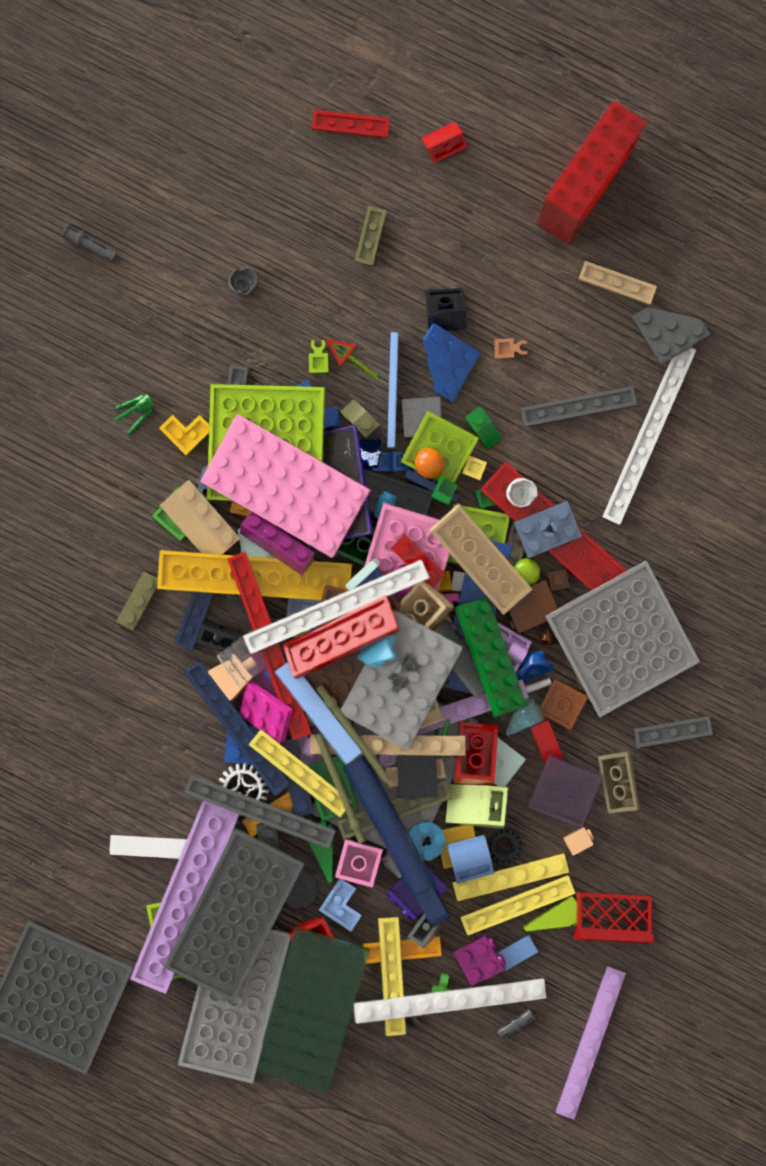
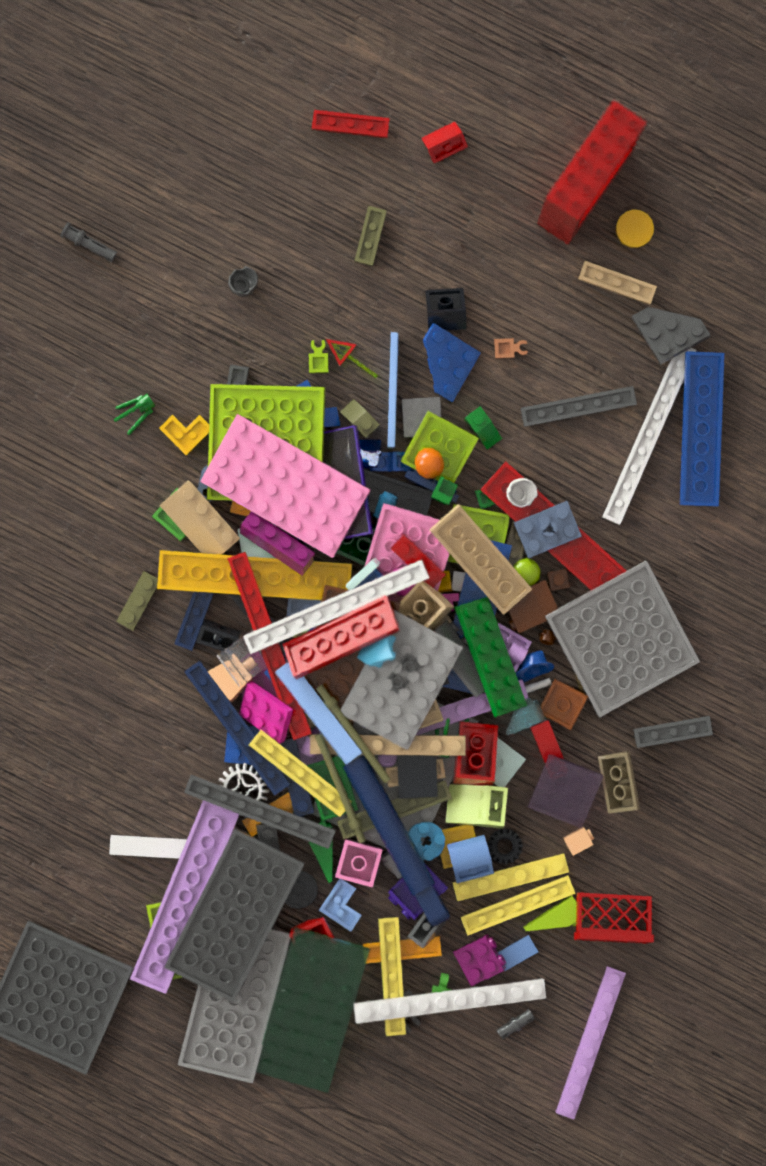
(474, 468): light yellow plate -> none
(634, 228): none -> yellow tile
(702, 428): none -> blue plate

